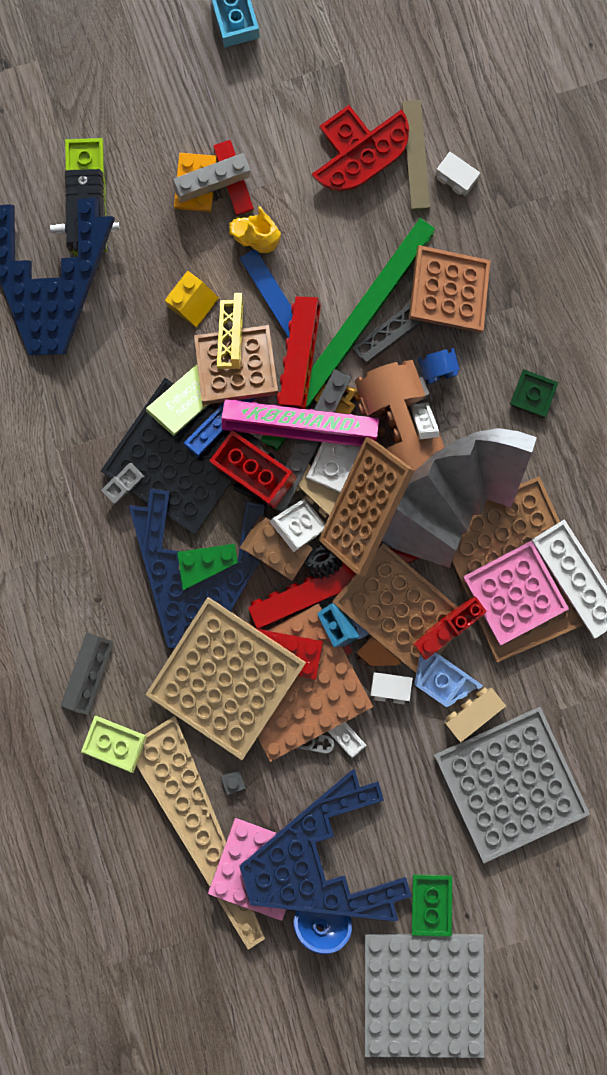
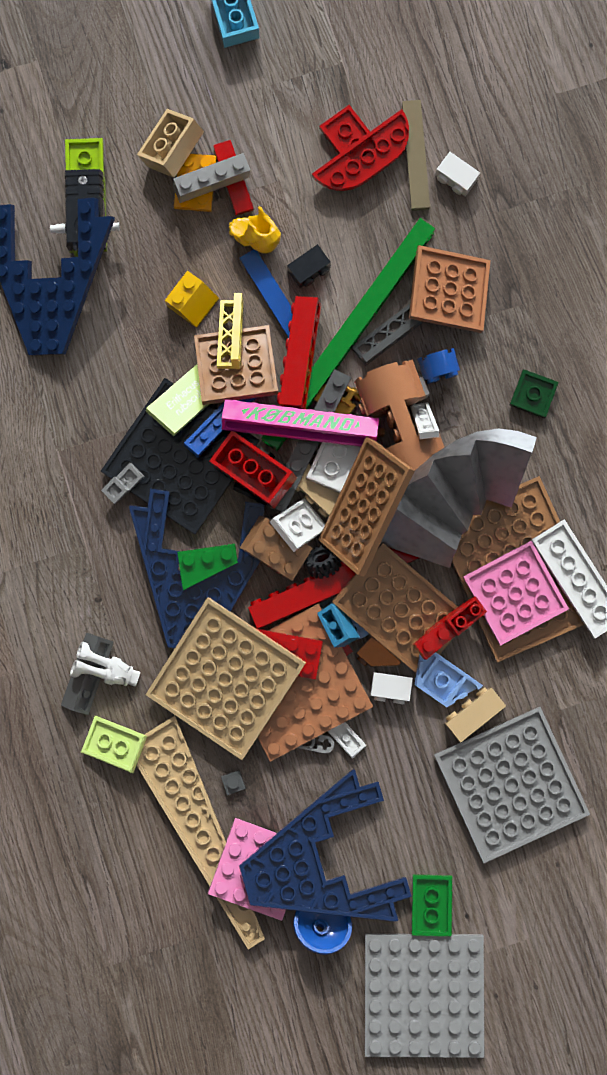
(115, 672): none -> white piece
(170, 143): none -> tan brick
(309, 266): none -> black brick

